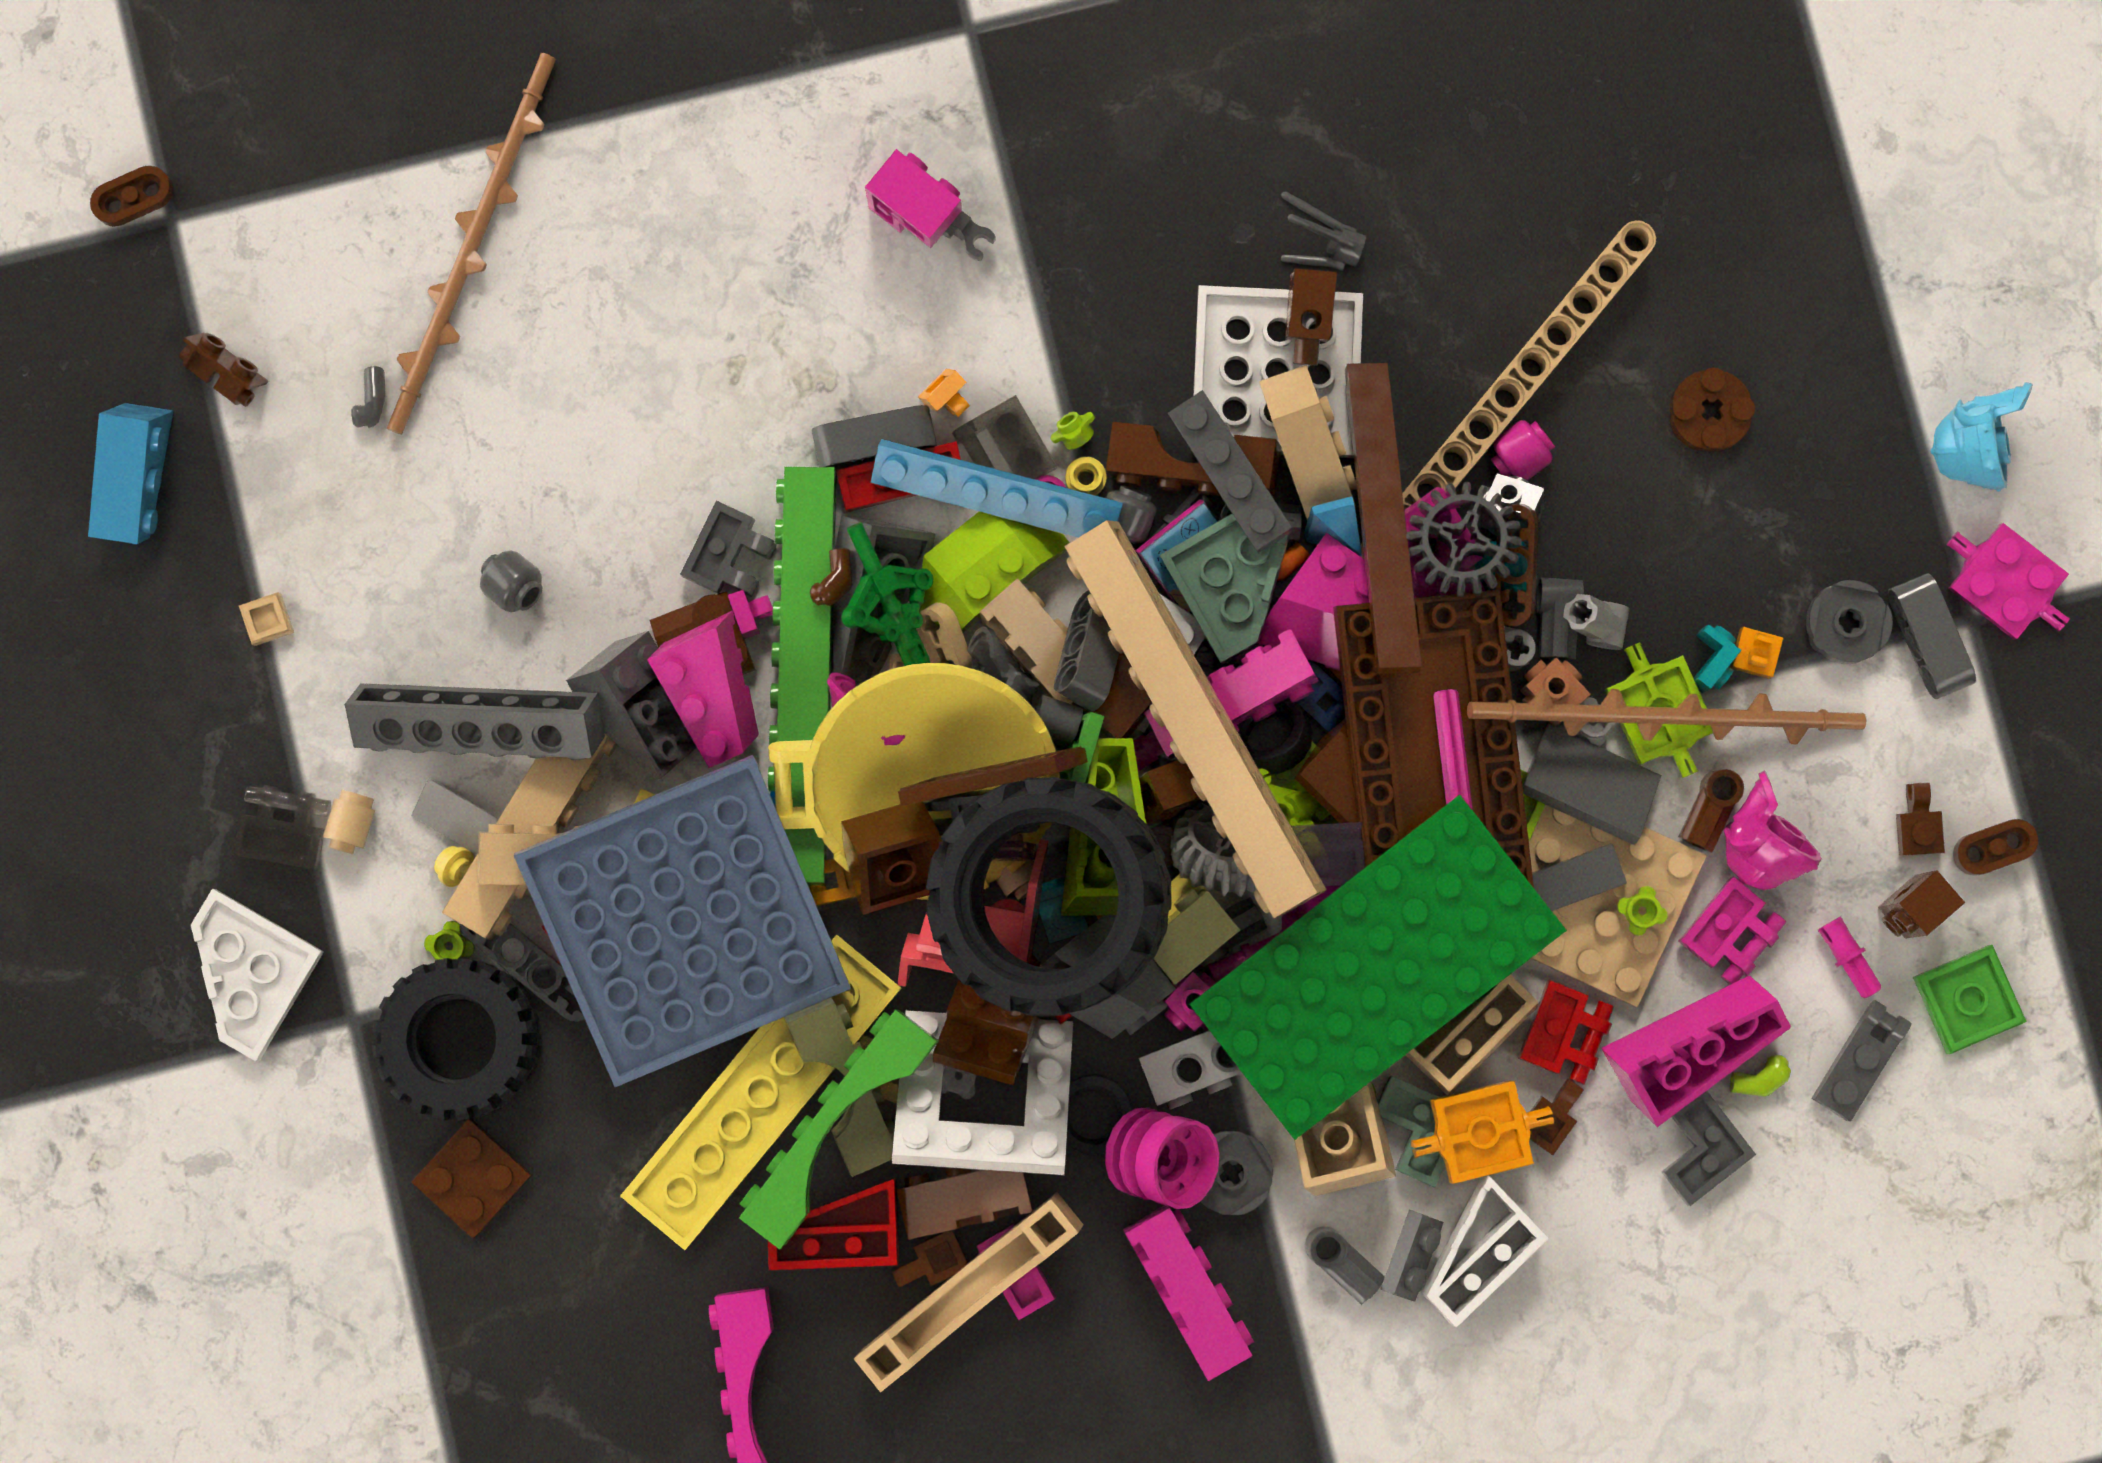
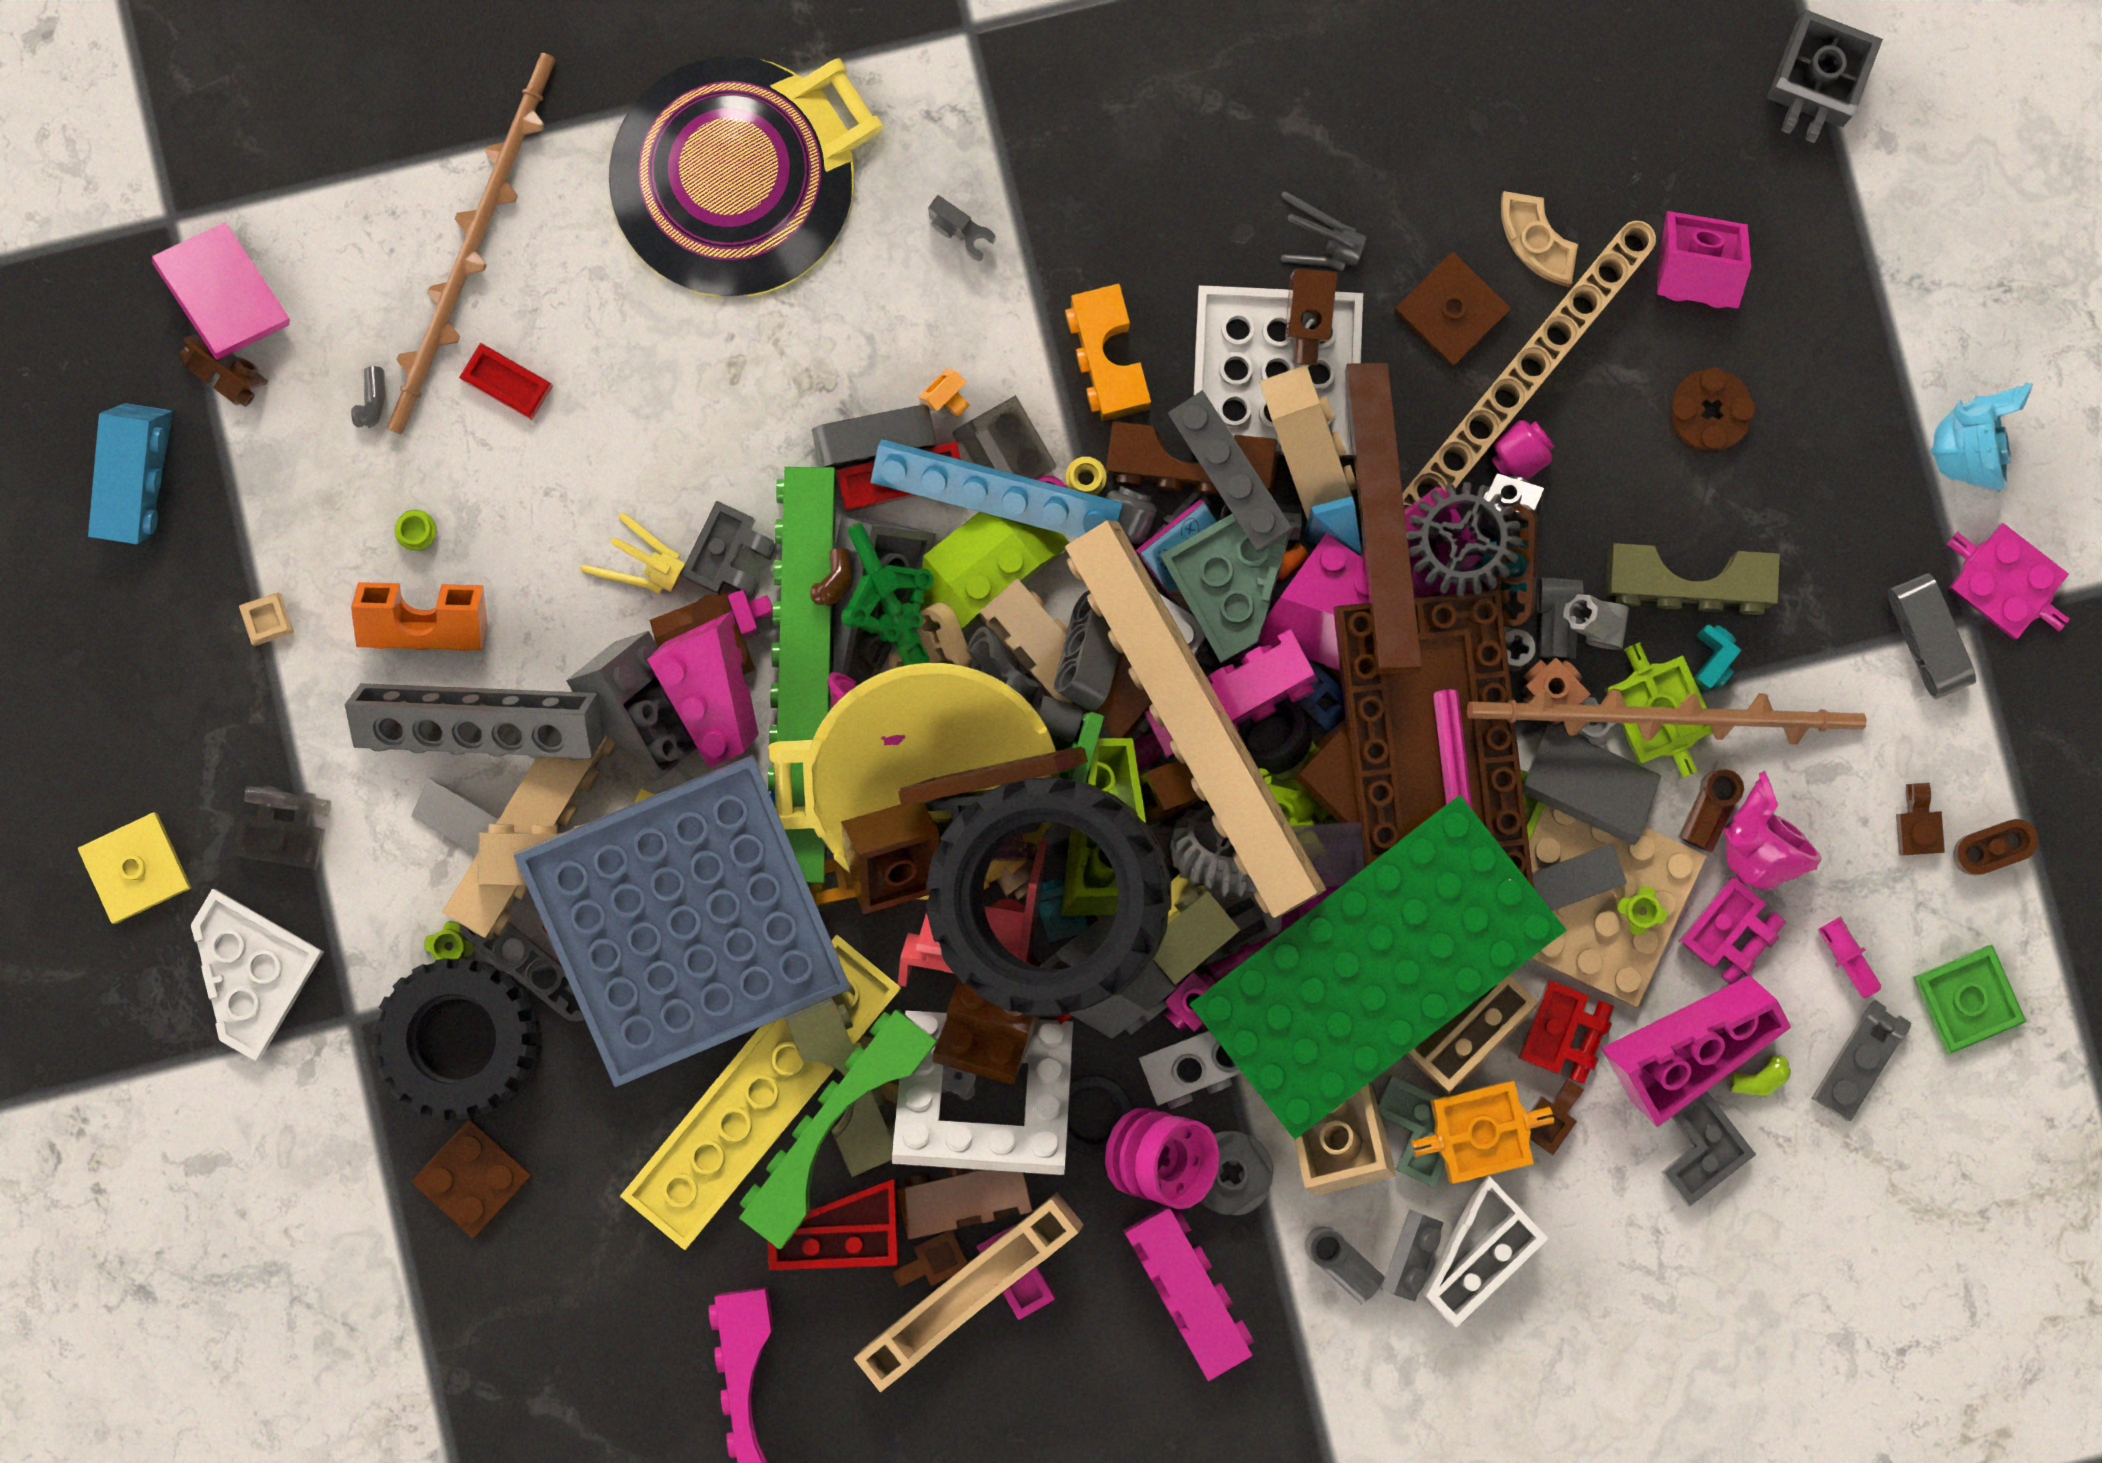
(132, 193): reddish brown plate -> none
(134, 868): none -> light yellow plate
(220, 290): none -> tile
(349, 821): tan brick -> none
(387, 621): none -> orange arch
(415, 530): none -> lime plate
(453, 864): light yellow plate -> none
(506, 381): none -> red tile
(511, 581): dark grey head -> none
(662, 569): none -> light yellow plant
(737, 173): none -> dish
(912, 198): dark pink brick -> none
(1074, 430): lime plate -> none
(1114, 388): none -> light orange arch
(1452, 309): none -> reddish brown plate
(1535, 240): none -> tan tile
(1638, 575): none -> olive arch
(1703, 260): none -> dark pink slope
(1758, 652): light orange tile -> none
(1807, 88): none -> dark grey hinge
(1867, 607): dark grey plate -> none
(1920, 905): reddish brown brick -> none

